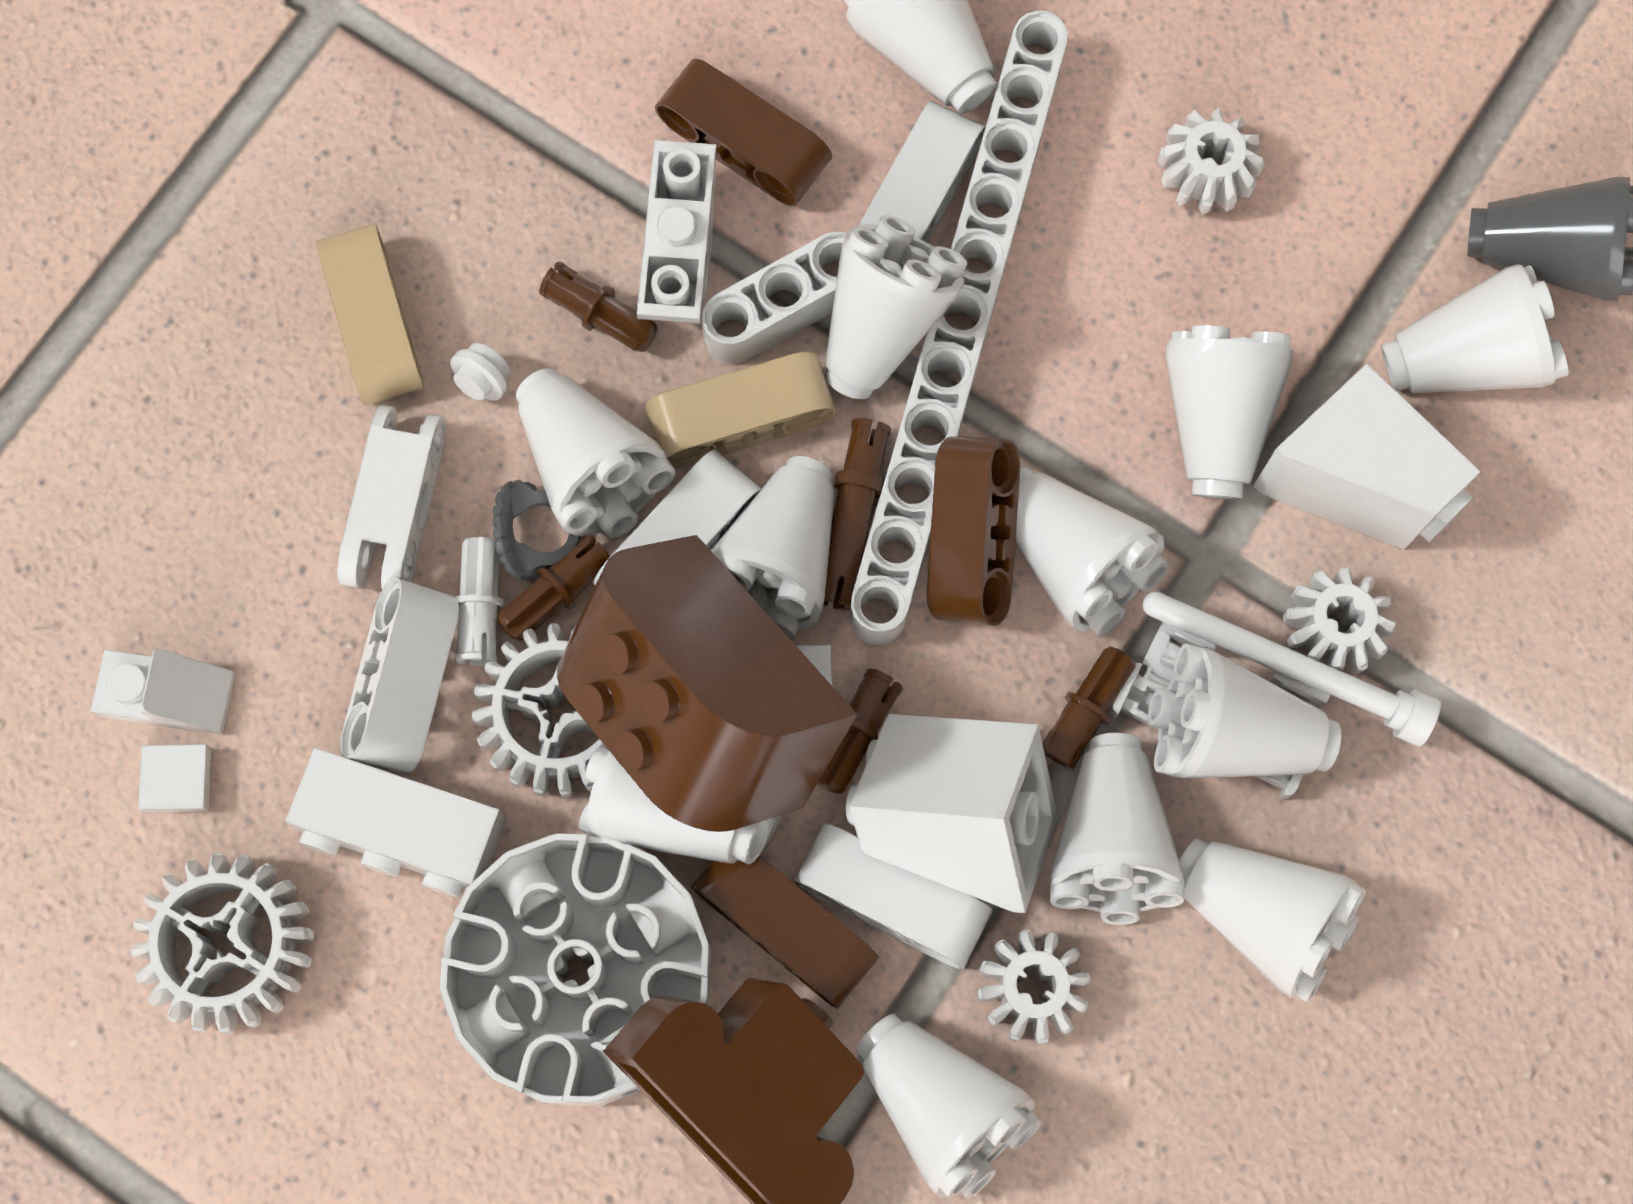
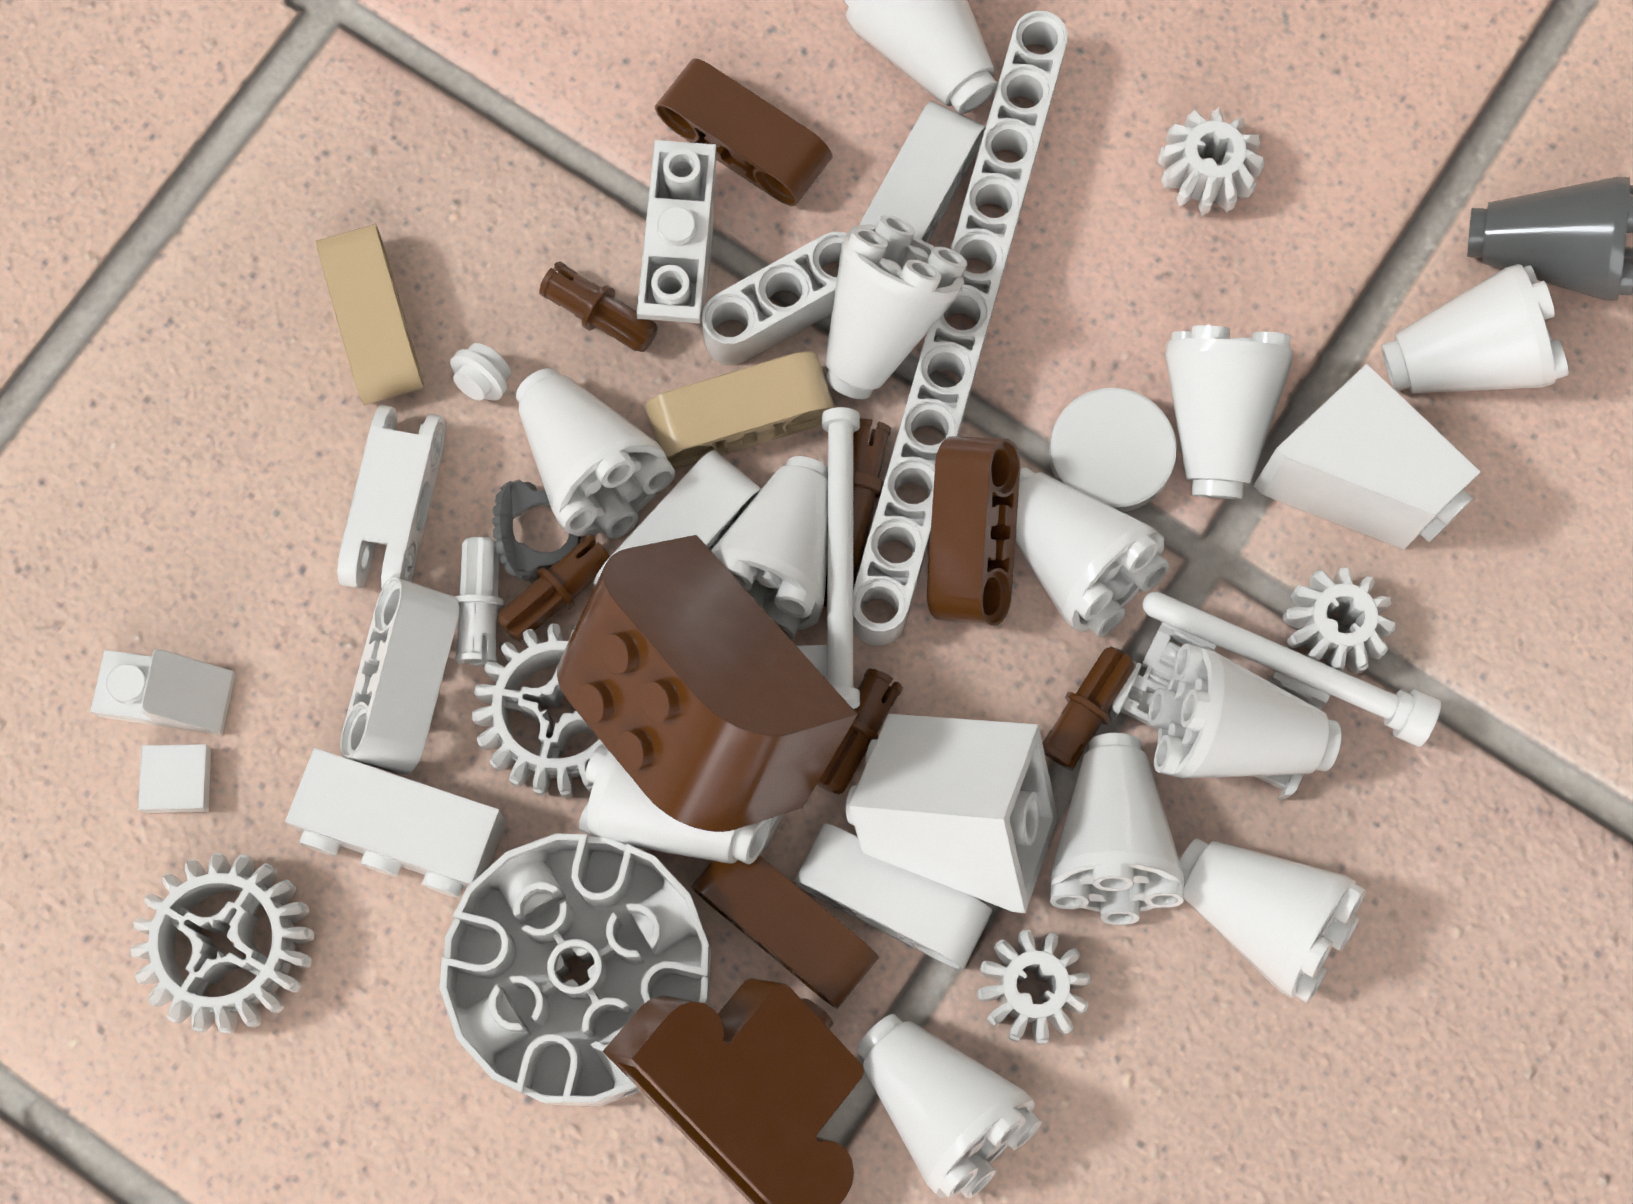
(840, 425): none -> white bar
(1113, 448): none -> white tile

